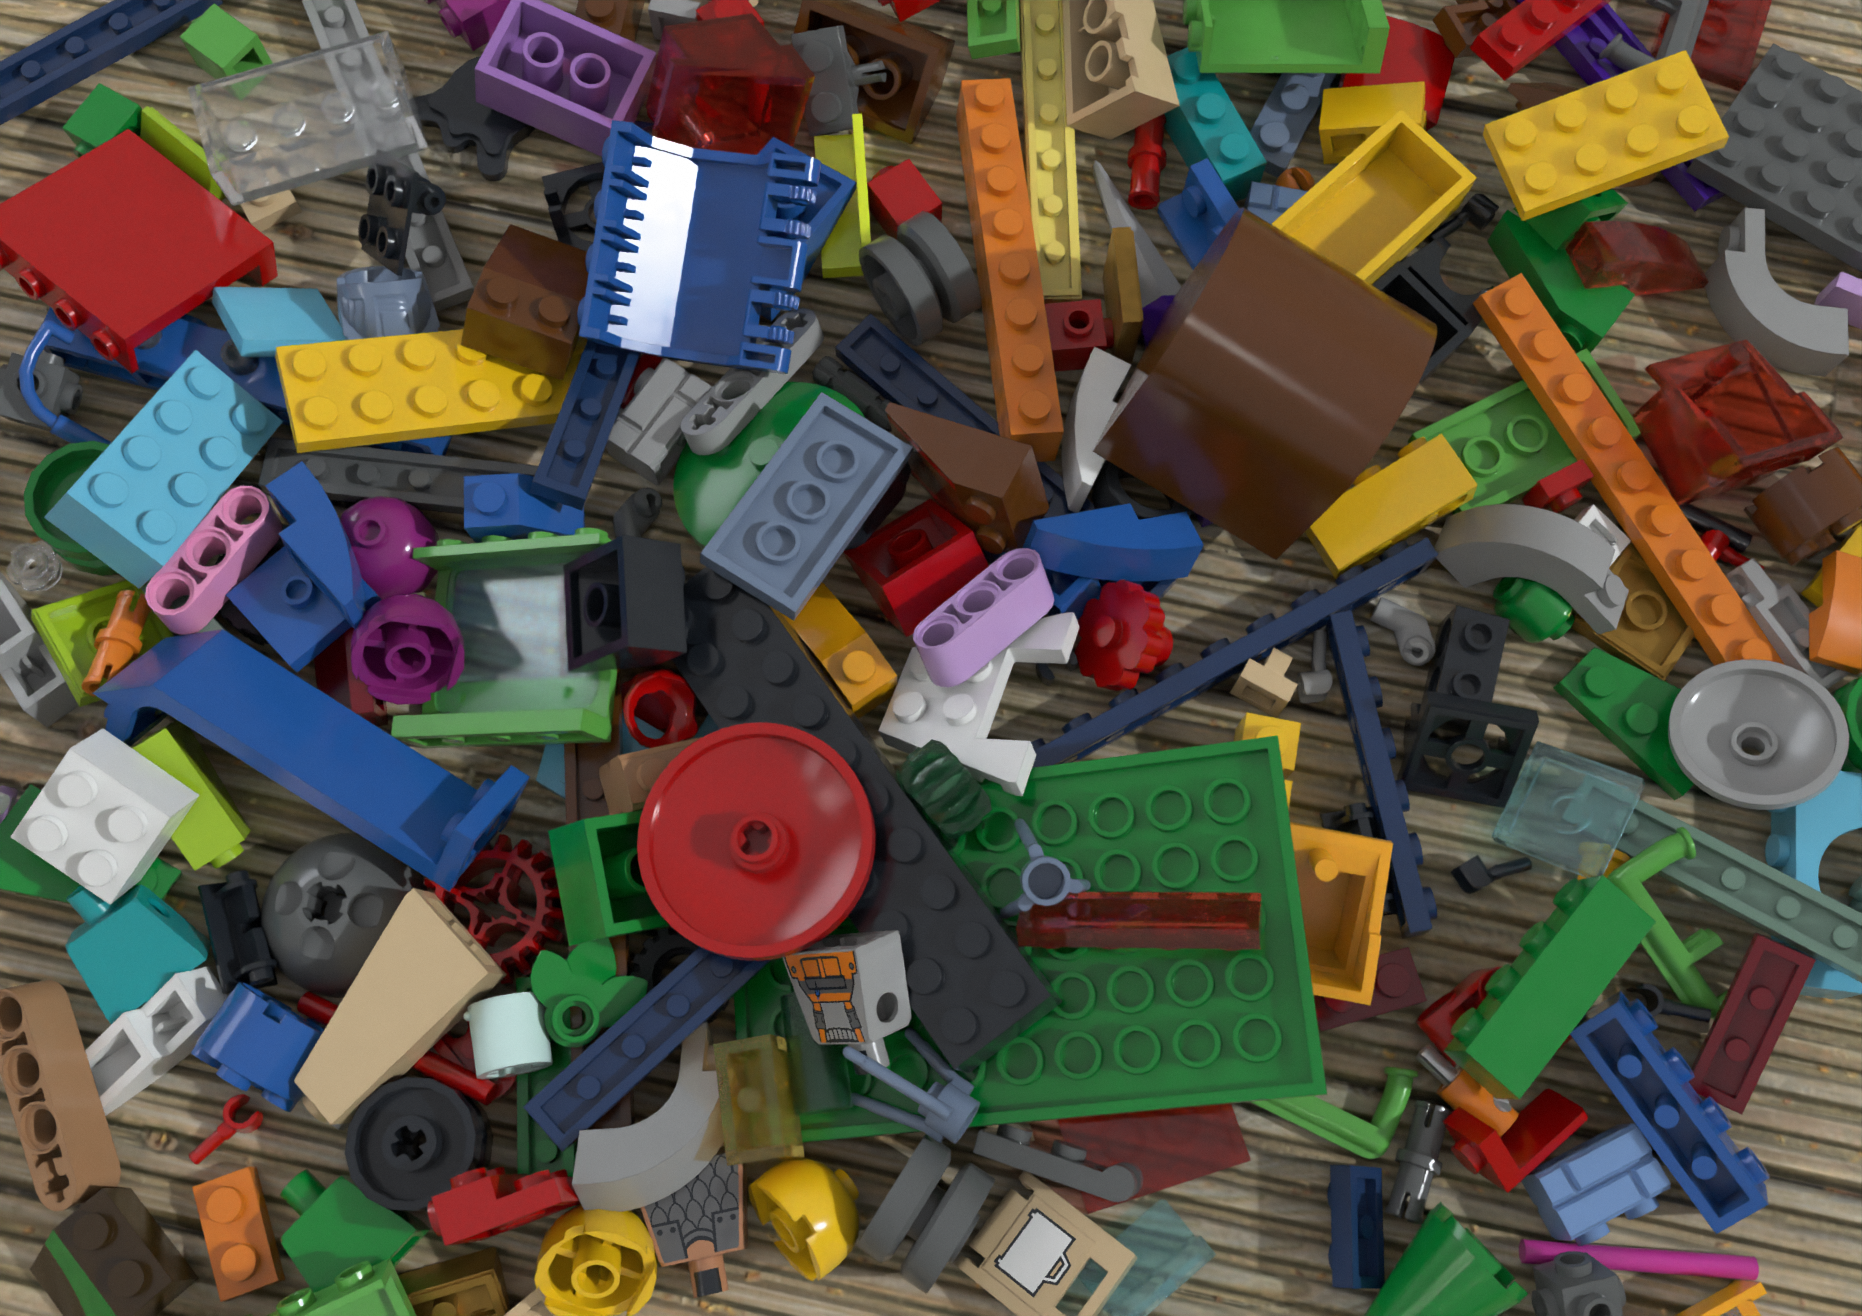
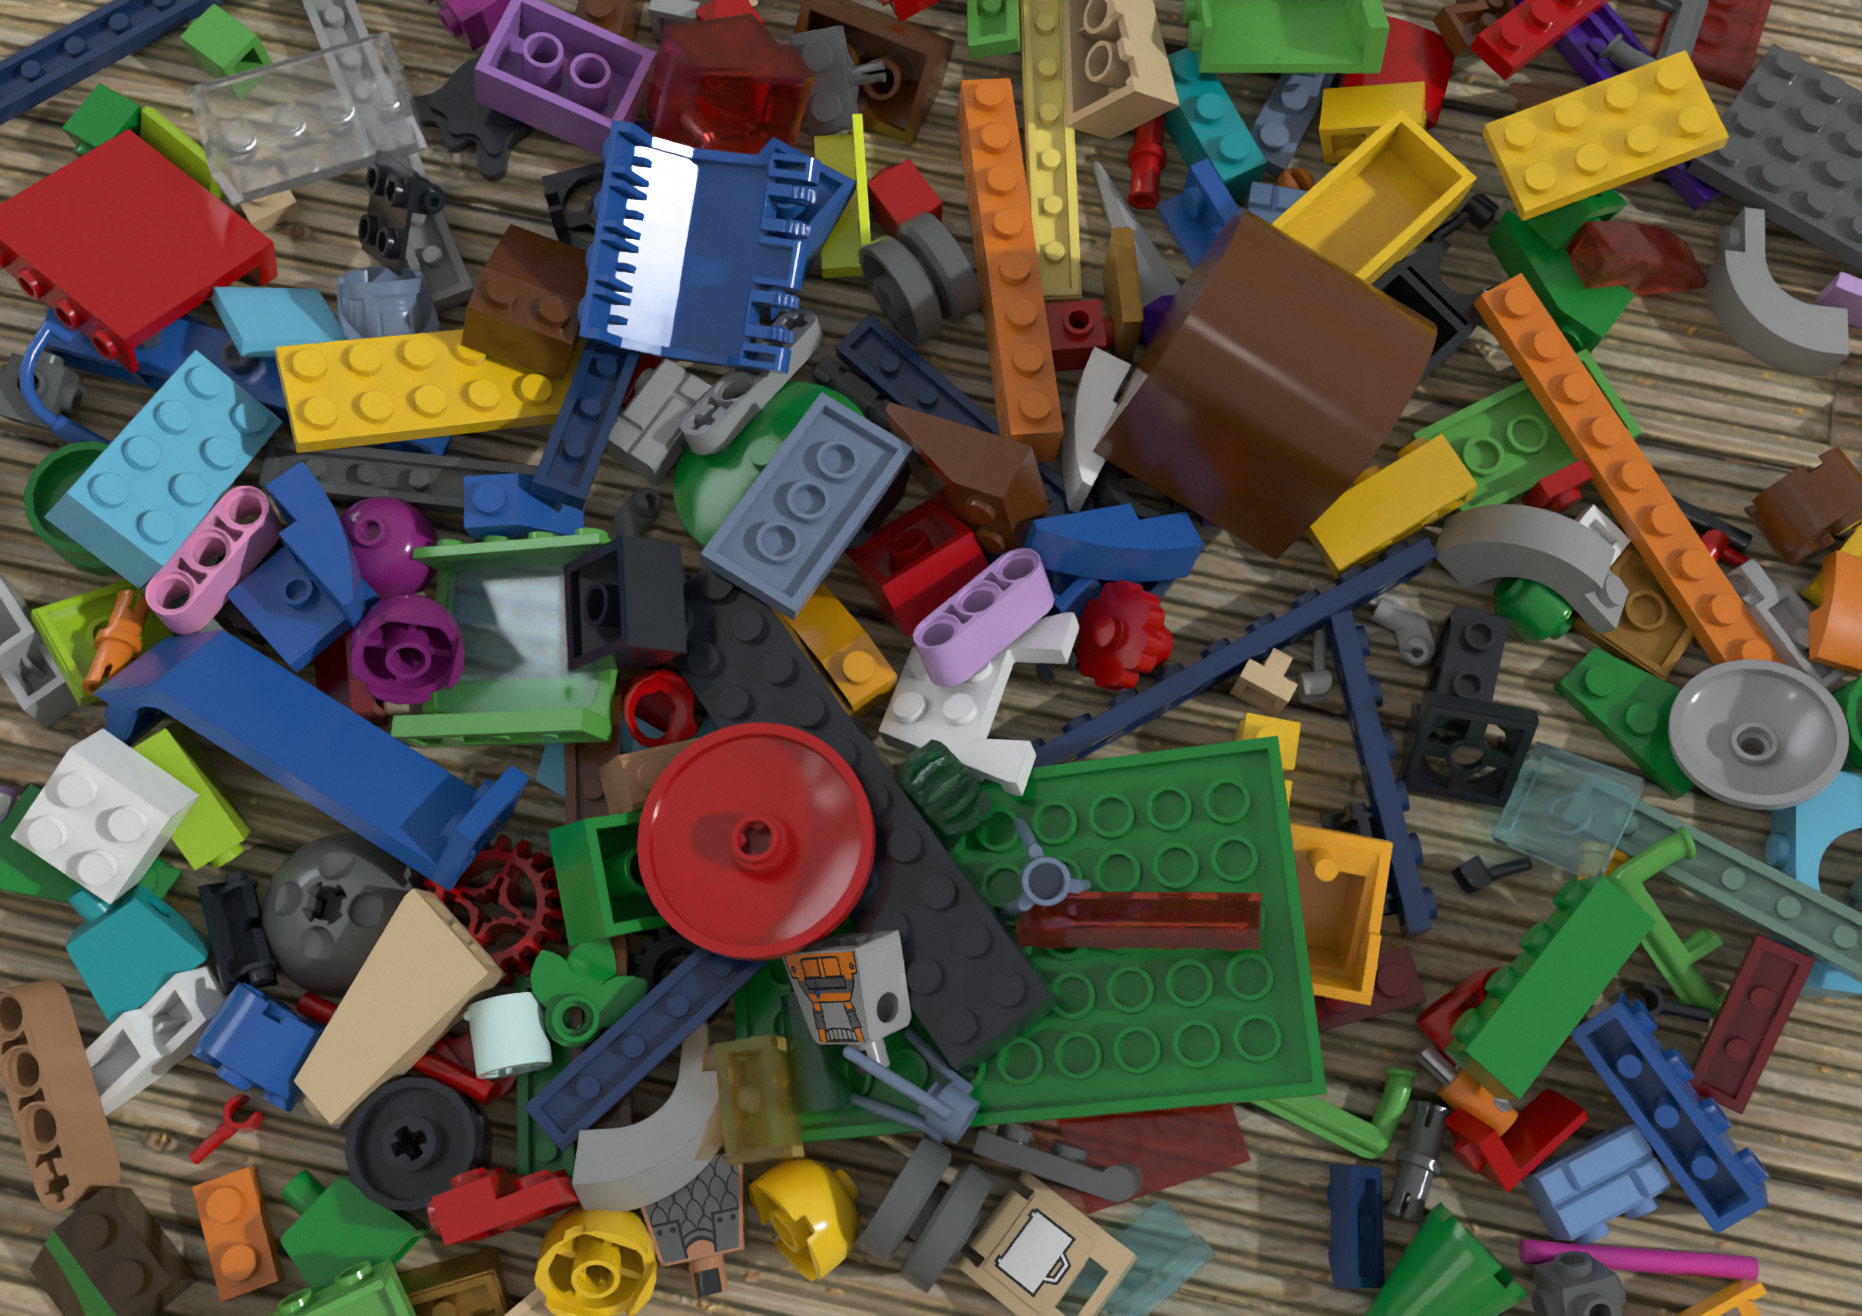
(43, 576): clear plate -> none
(1727, 422): clear red piece -> none

